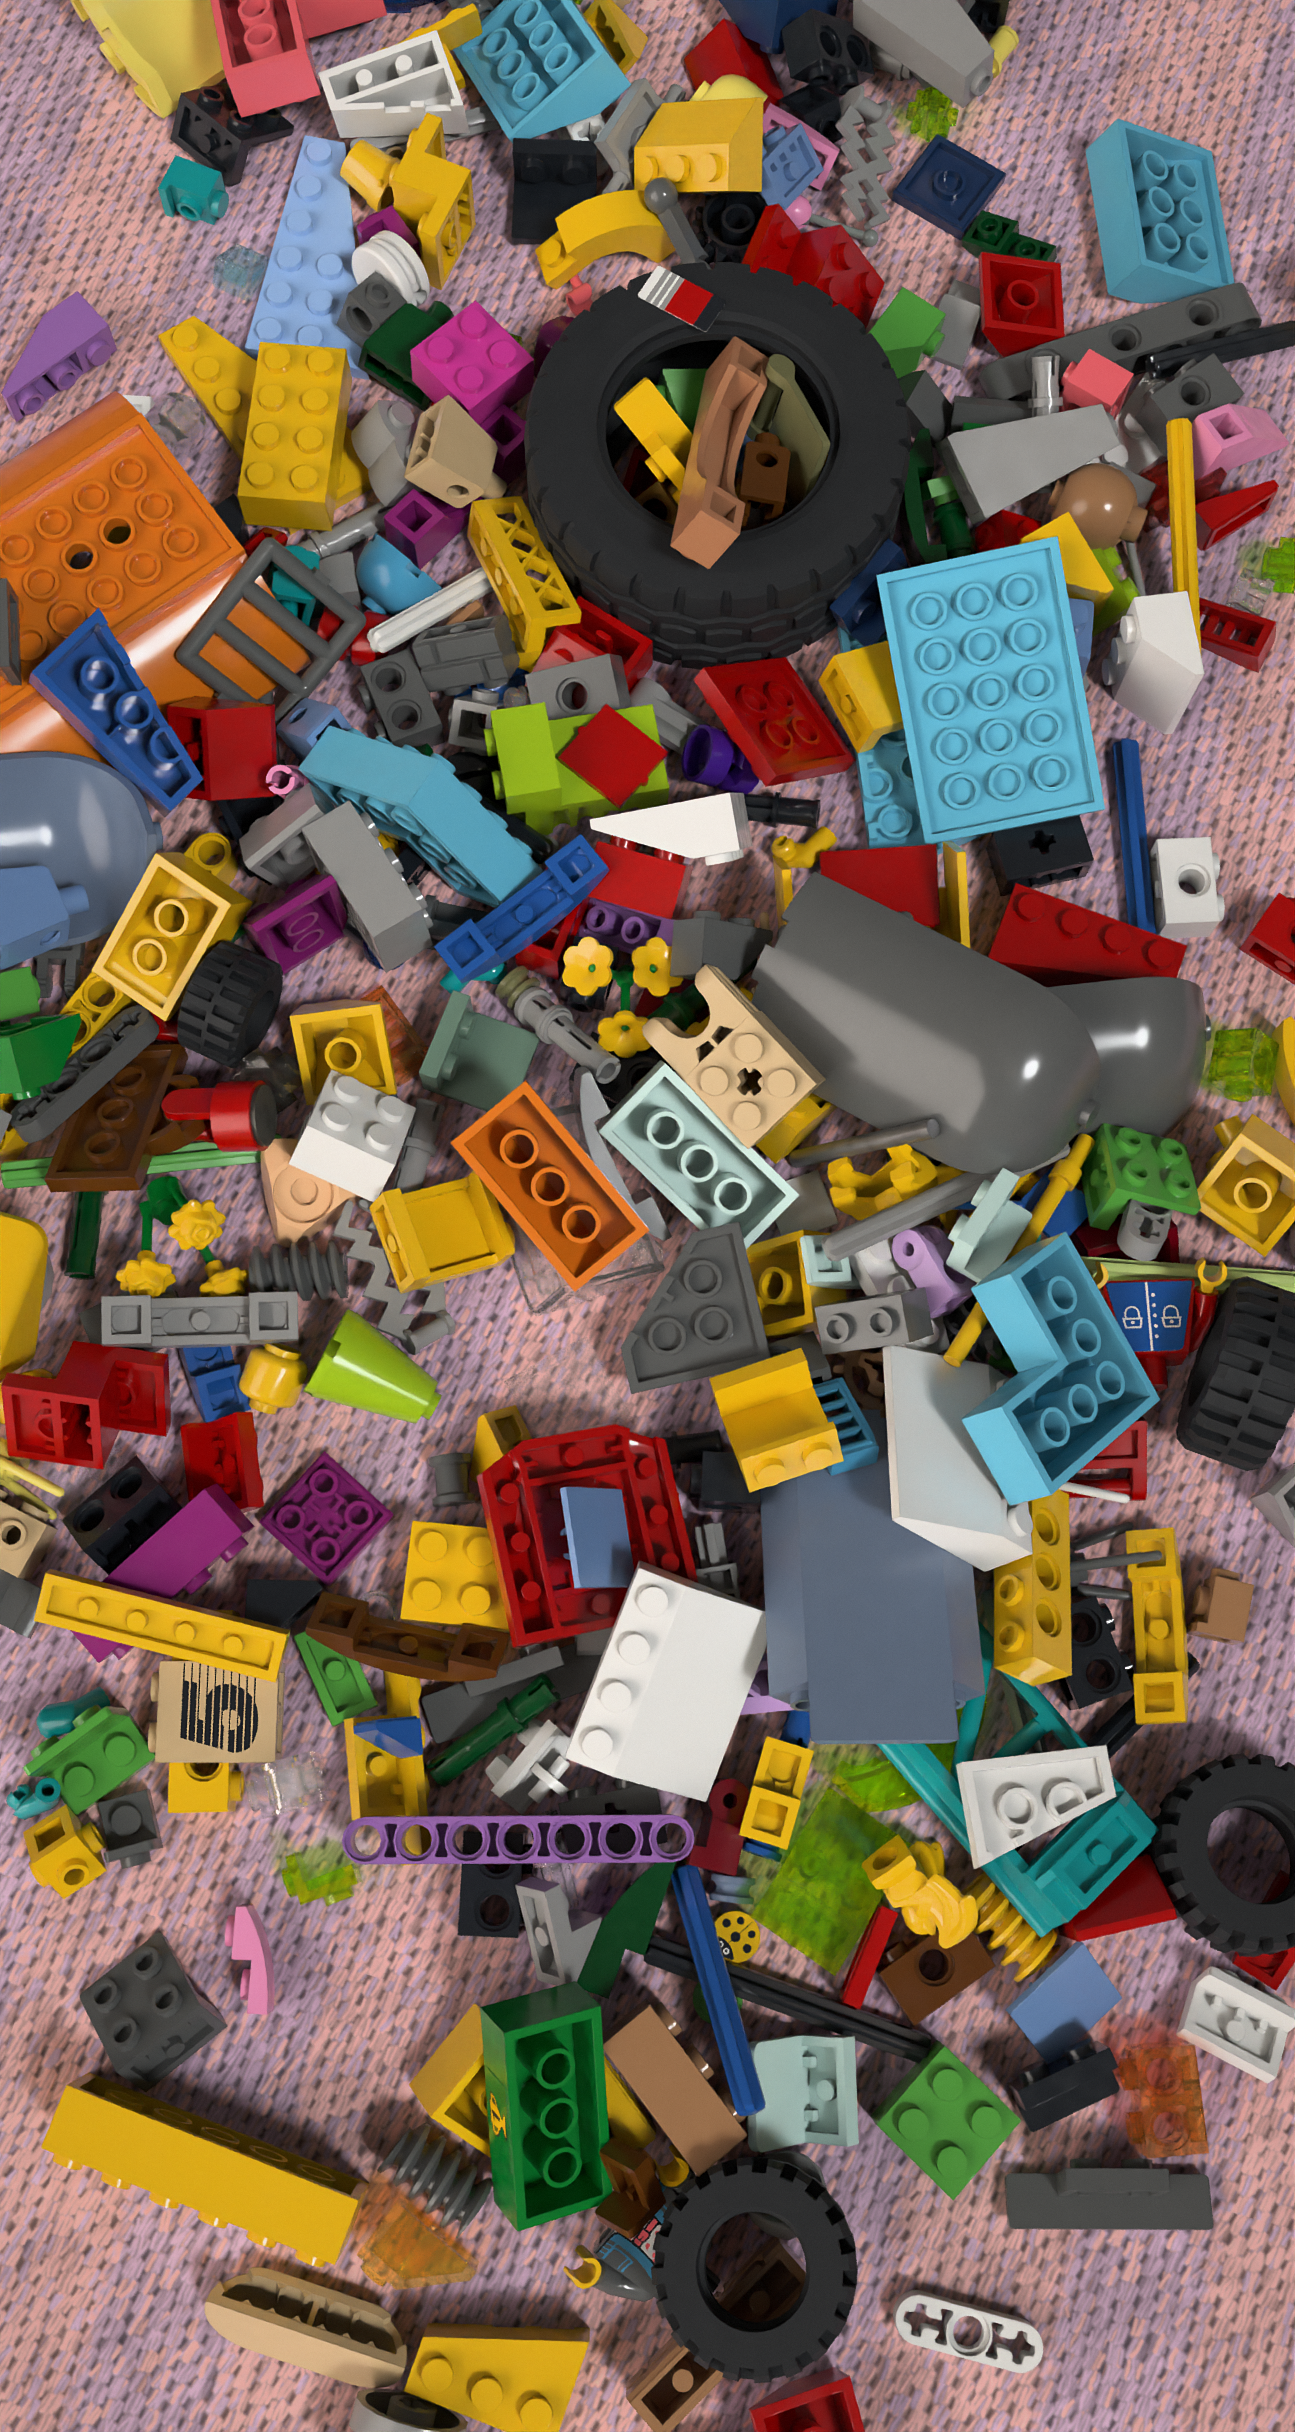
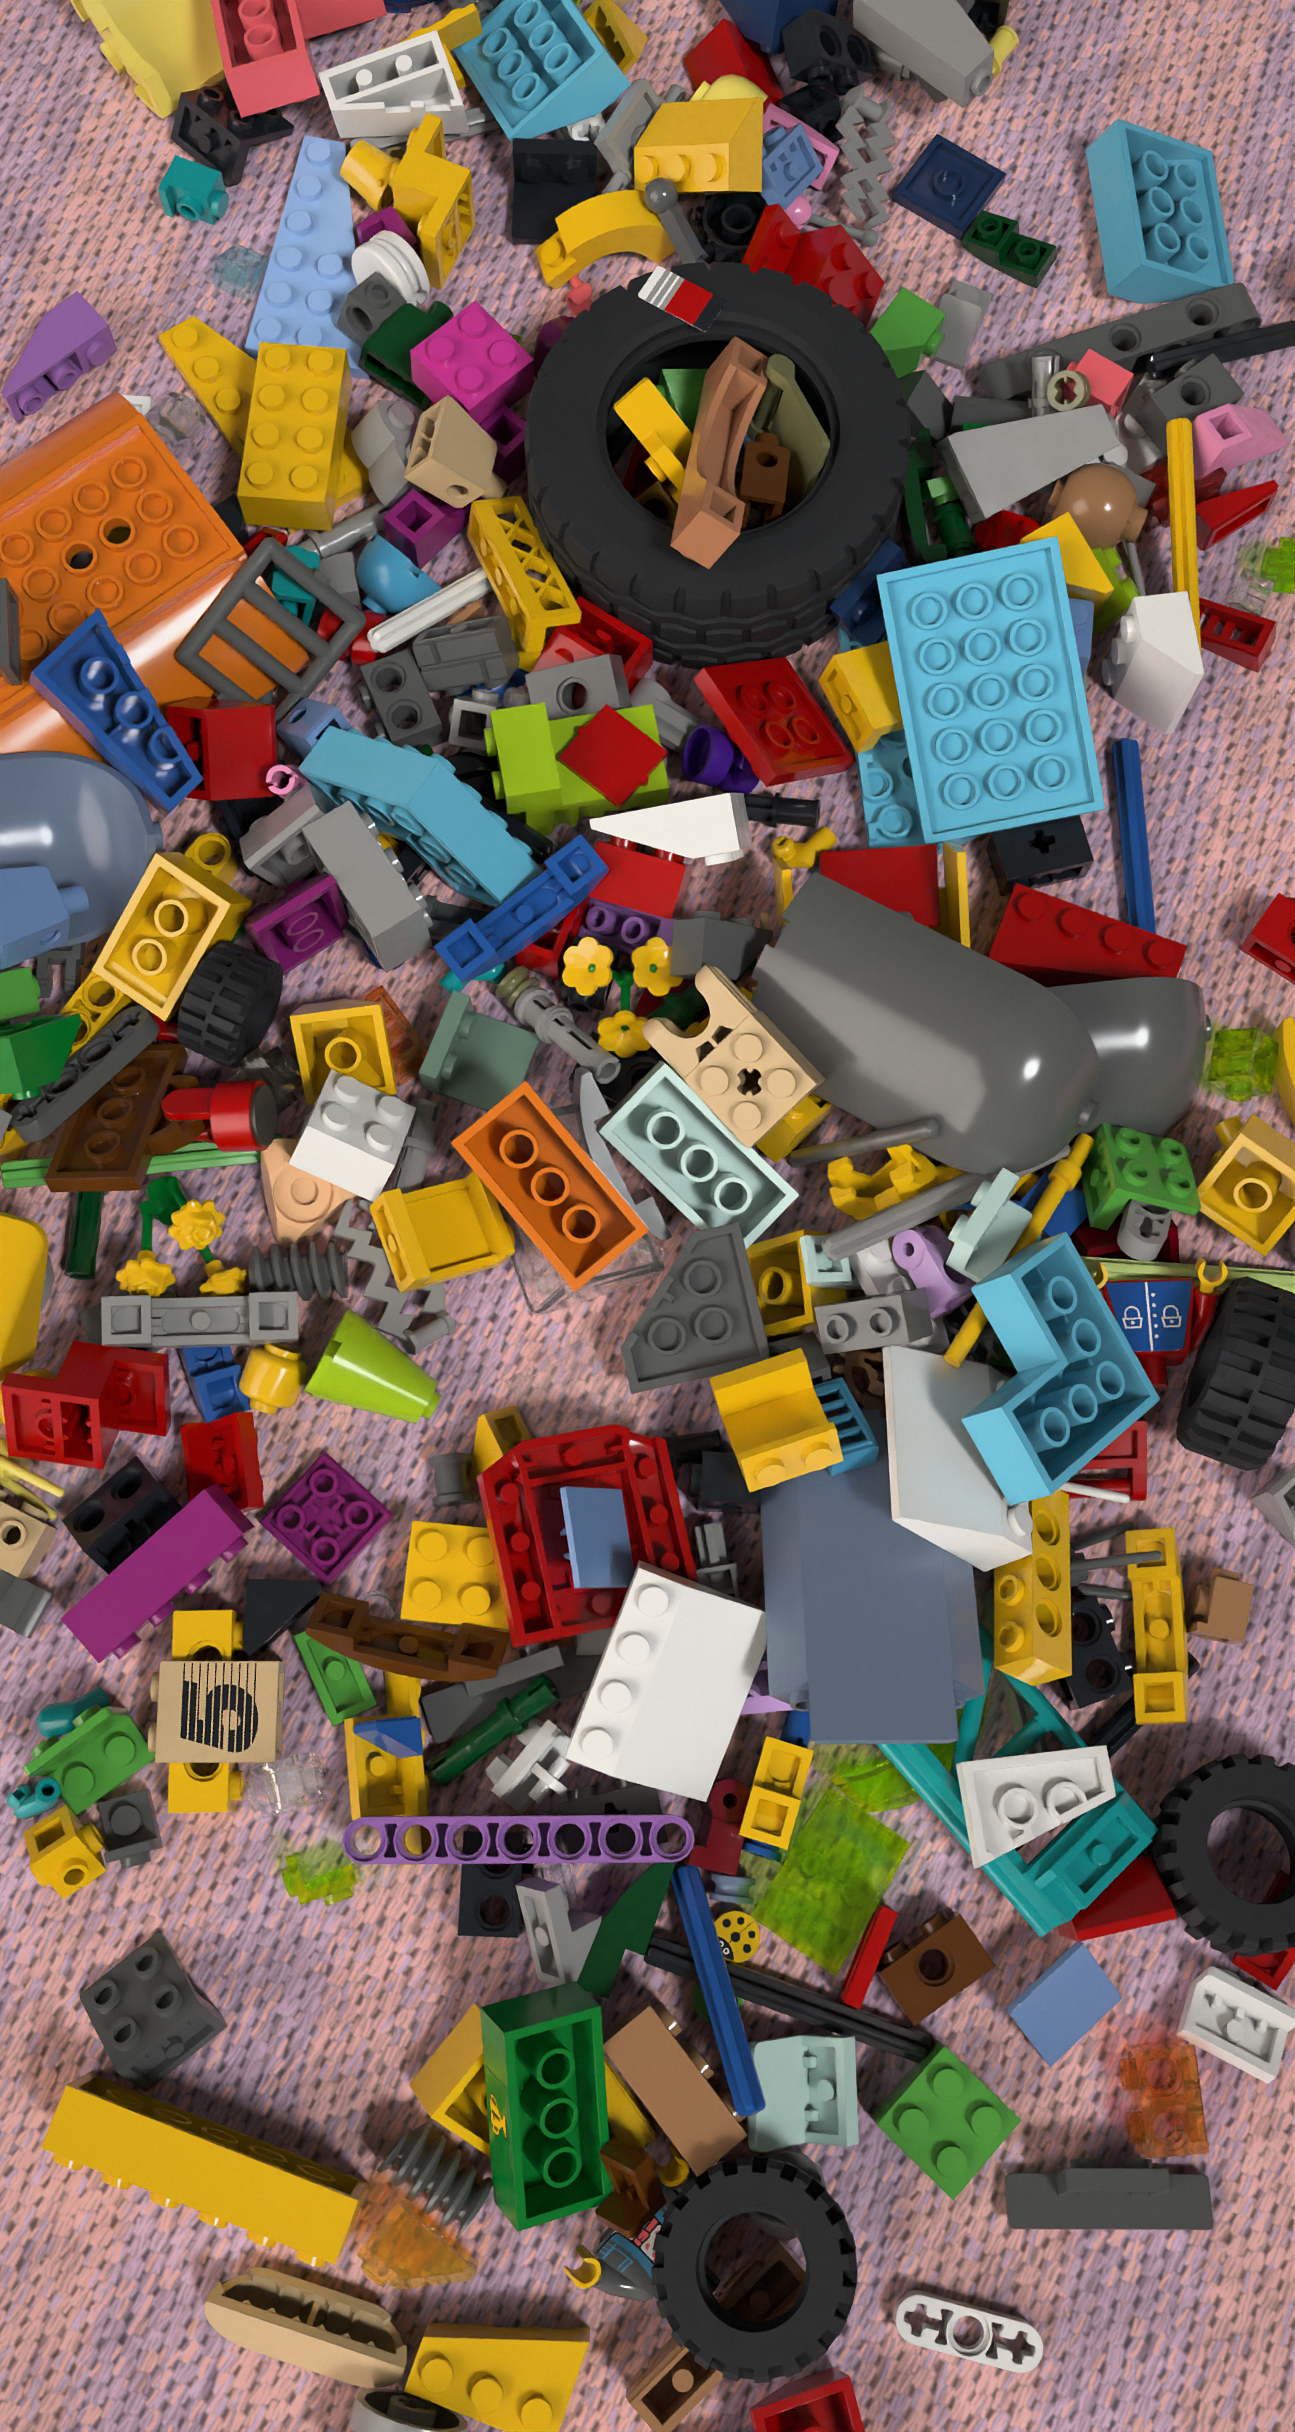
(162, 1625): yellow plate -> none
(249, 1942): bright pink slope -> none
(810, 1209): white piece -> none
(918, 1884): yellow animal -> none
(931, 114): clear neon green gear -> none
(1010, 1929): yellow piece -> none
(1020, 302): red slope -> none
(1056, 392): none -> olive bush
(1065, 2085): black bracket -> none
(1193, 863): white brick -> none

